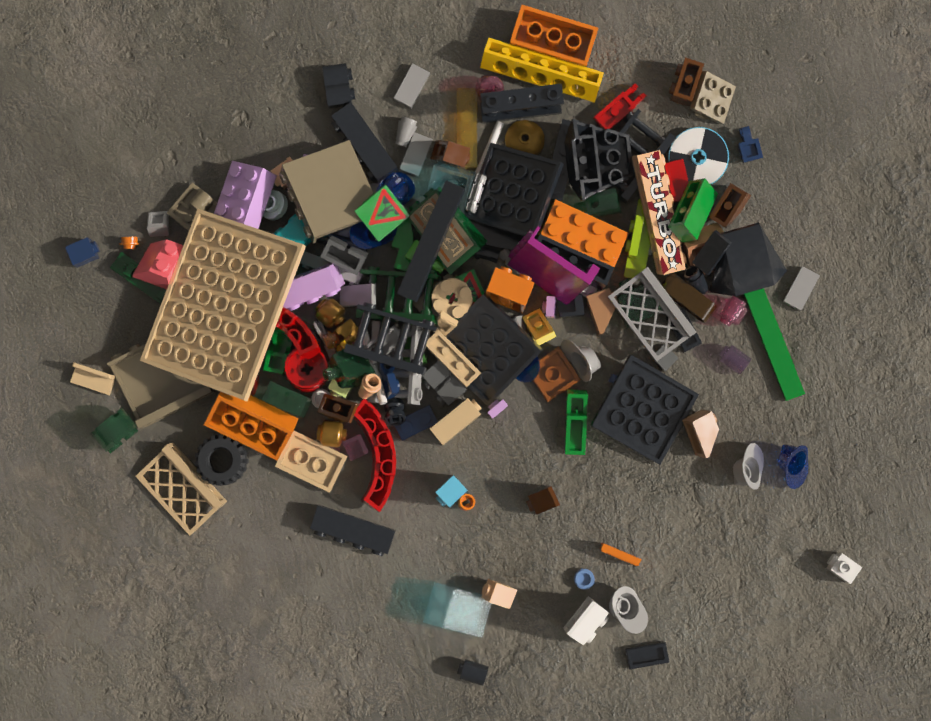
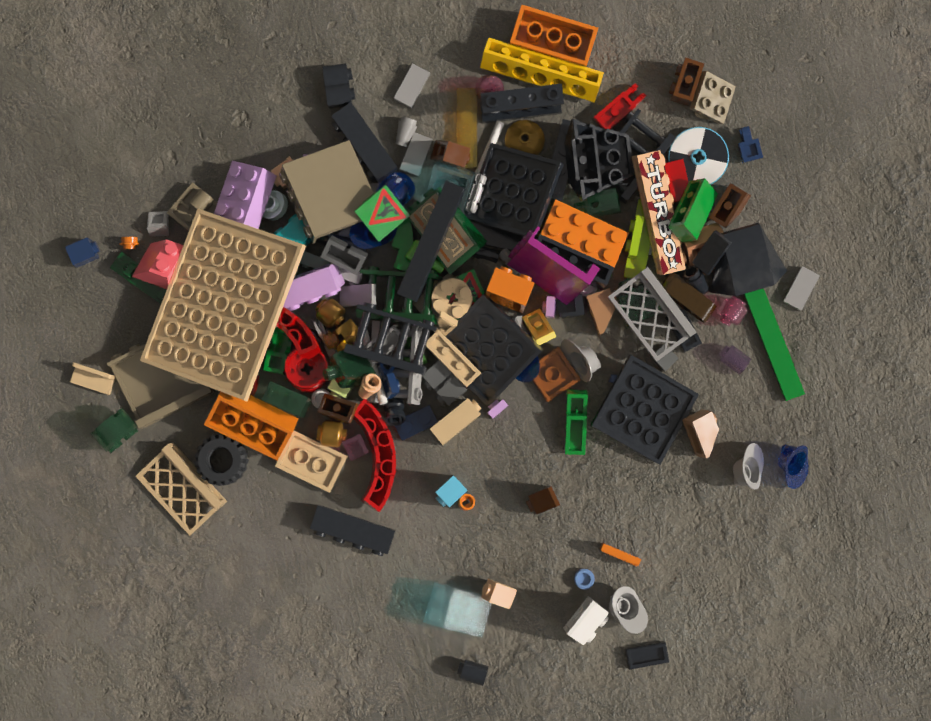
(843, 567): white brick -> none

